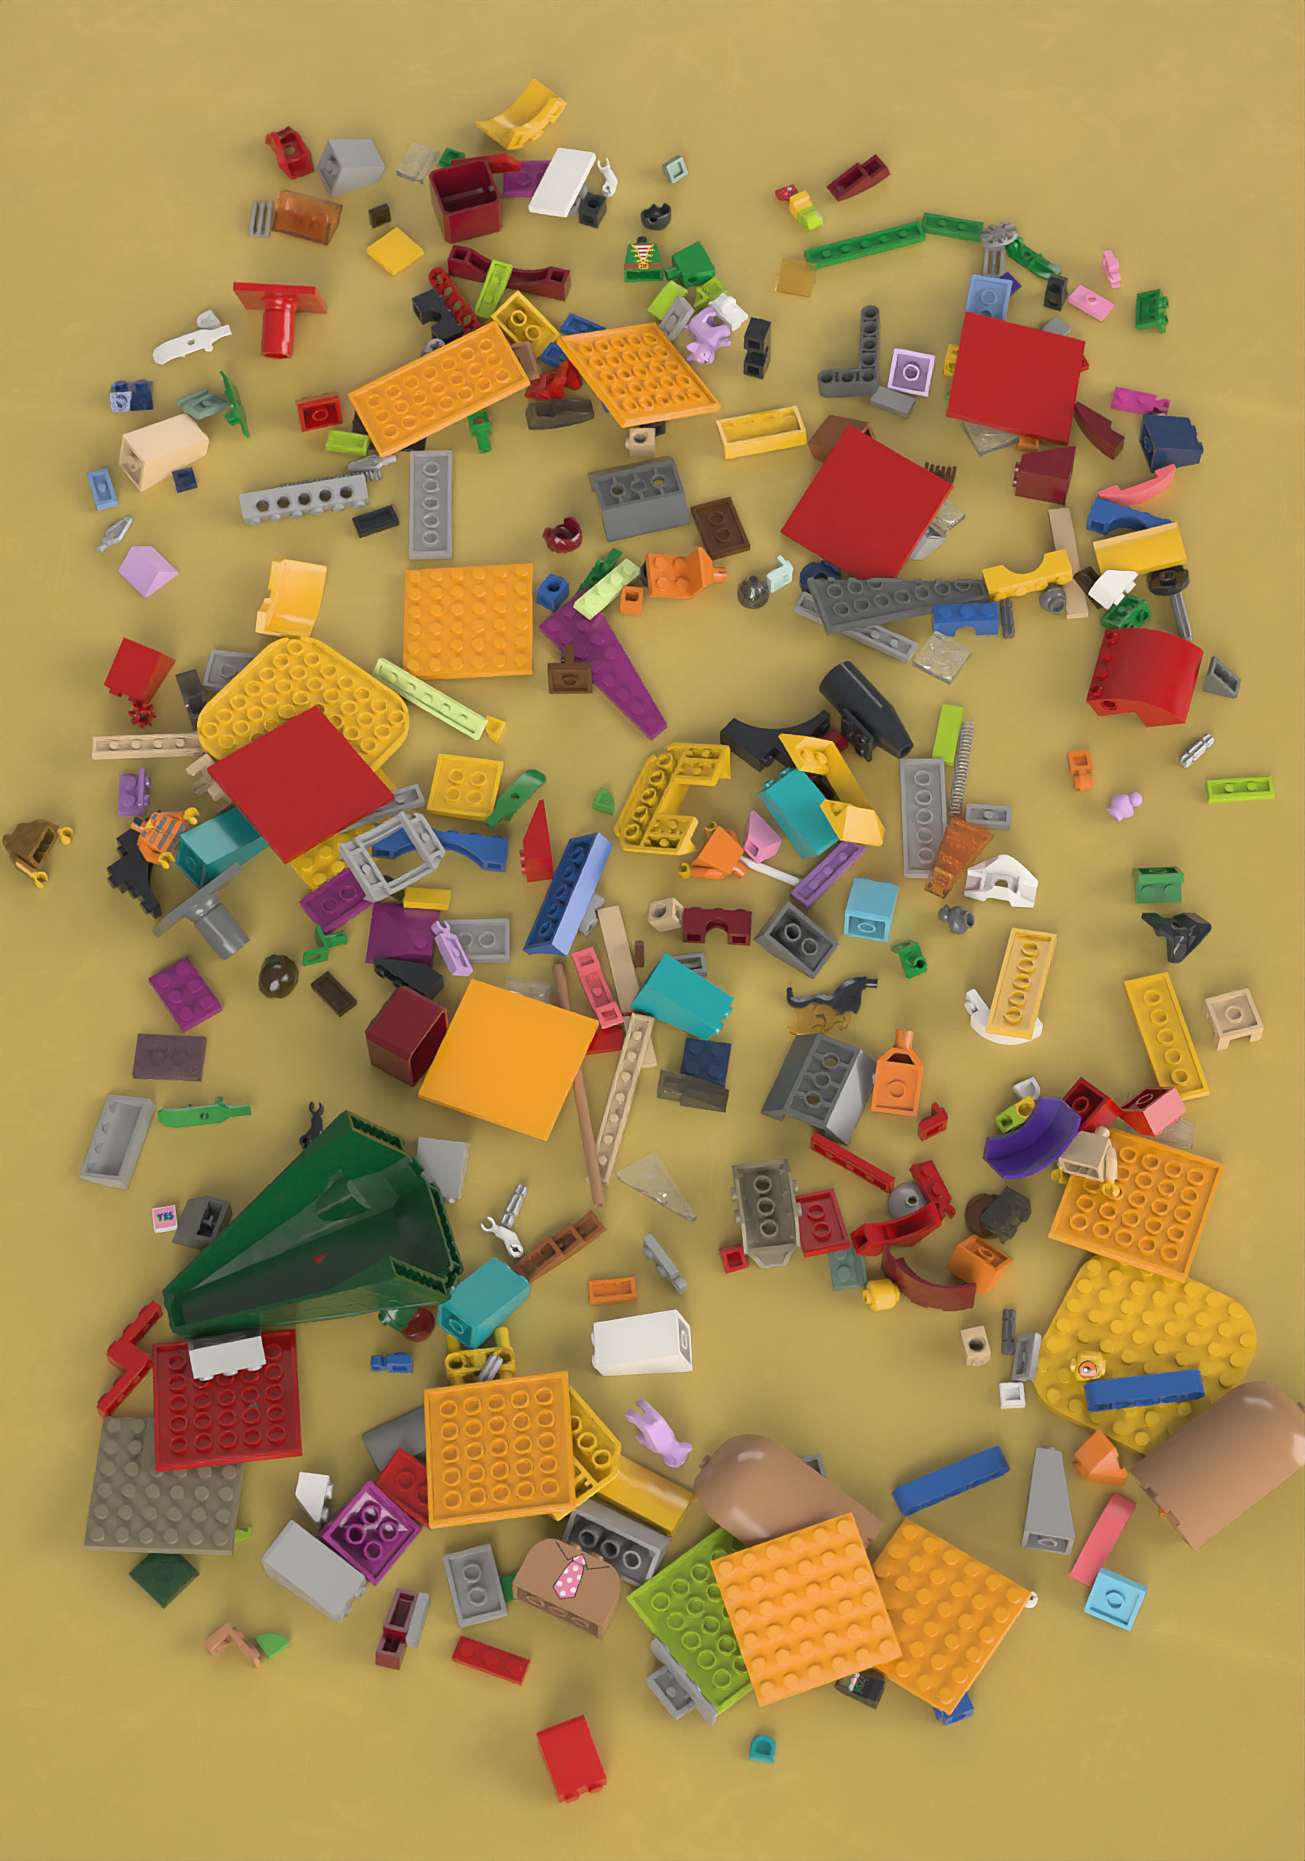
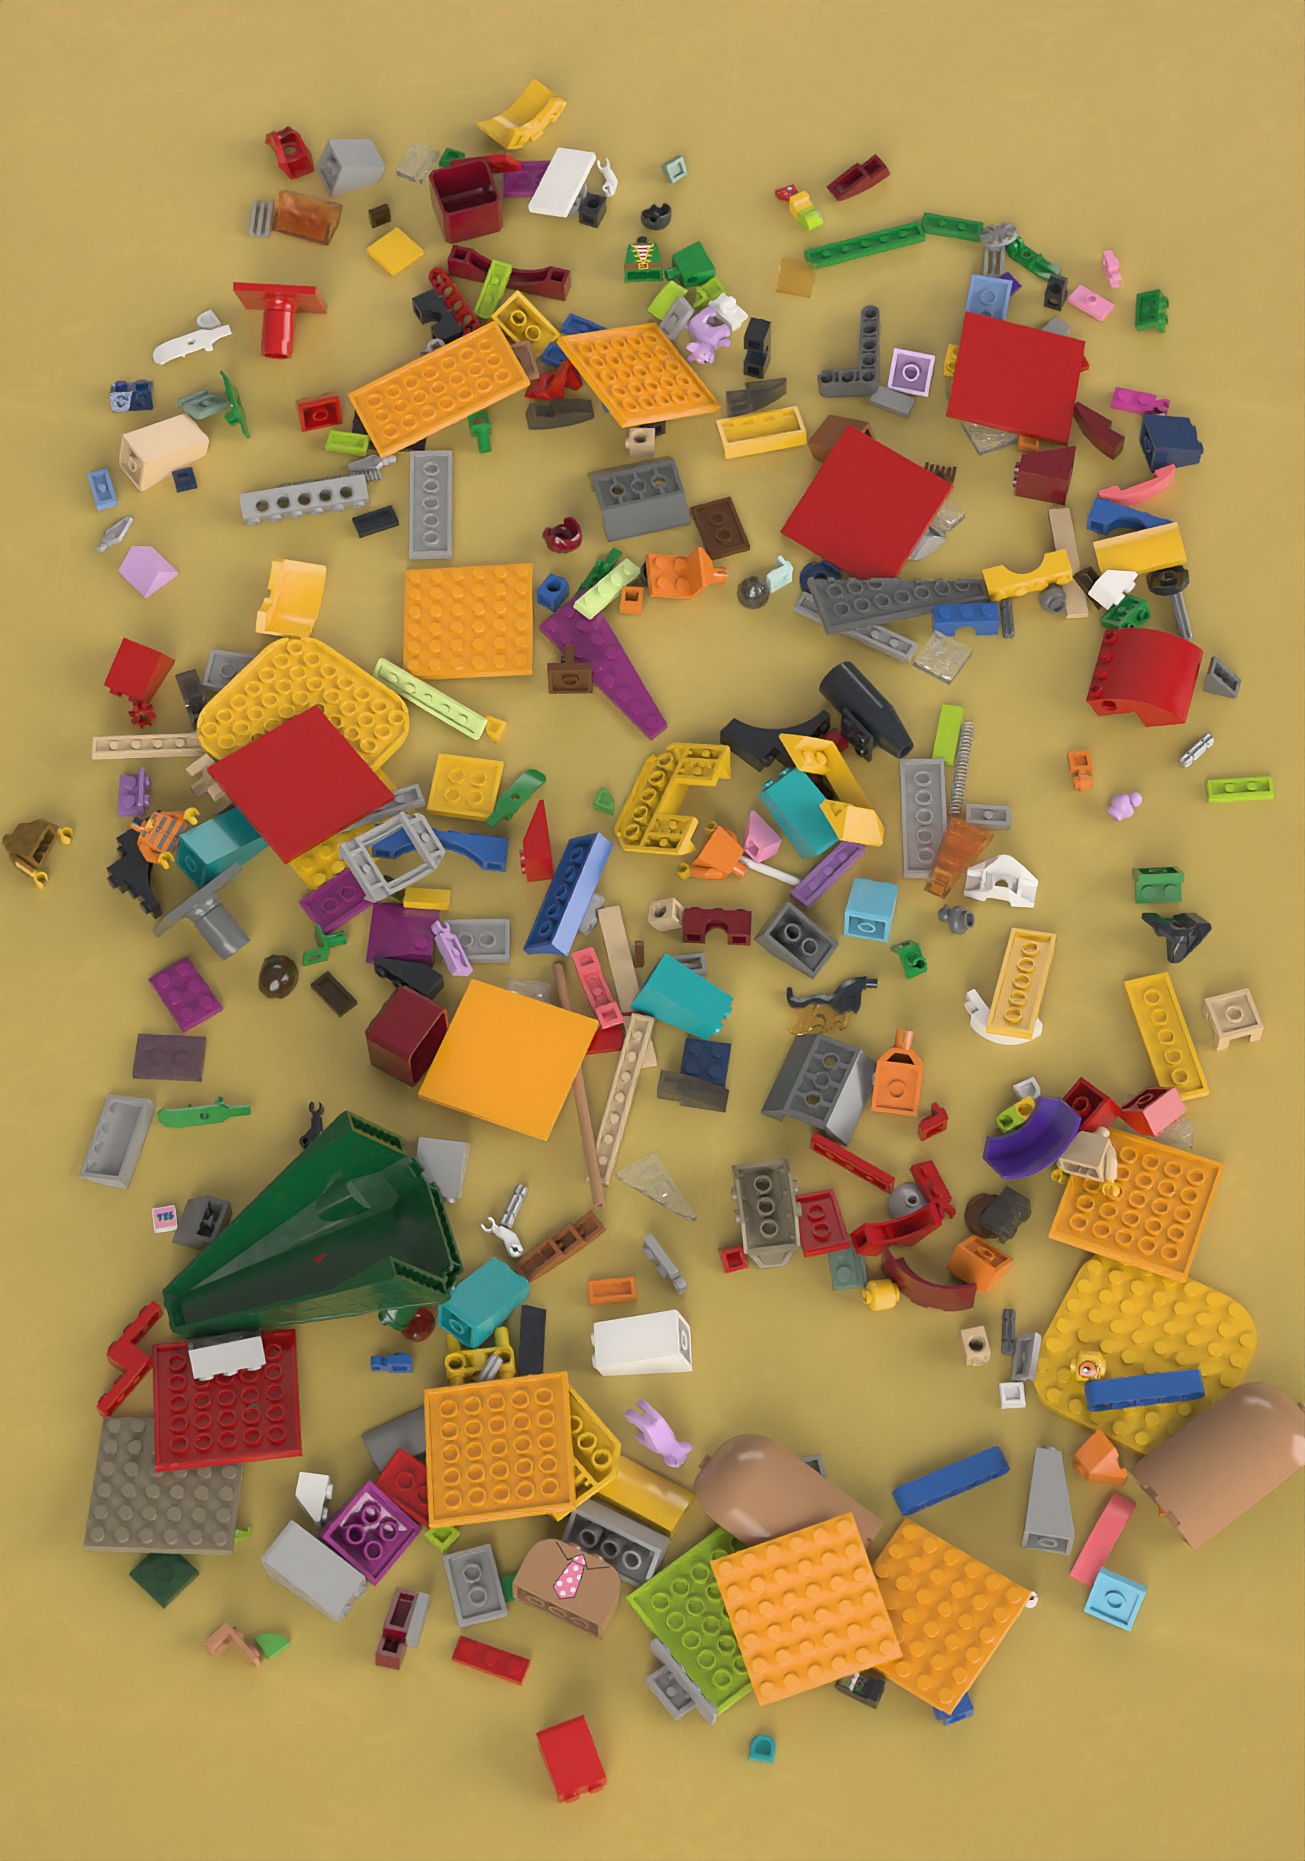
(442, 1537): none -> lime plate
(531, 1340): none -> black slope
(754, 396): none -> clear smoke slope

